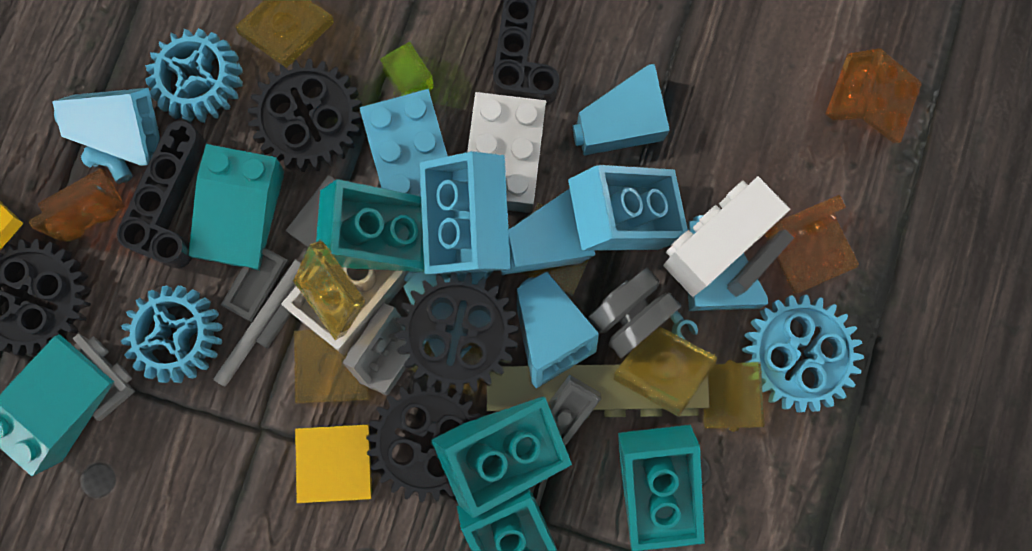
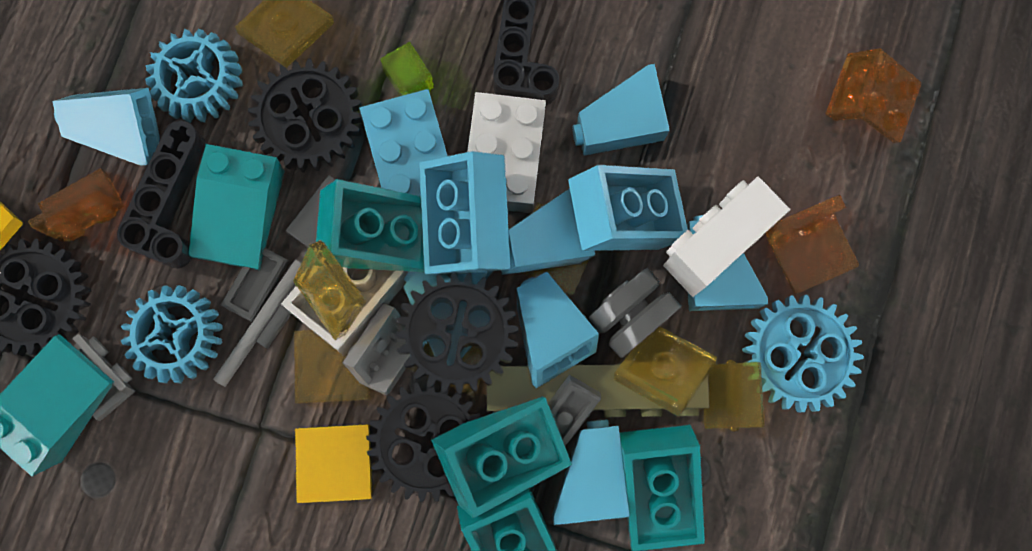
(117, 166): medium azure arm -> none
(596, 479): none -> medium azure slope
(679, 322): medium azure hand -> none
(759, 262): dark grey tile -> none

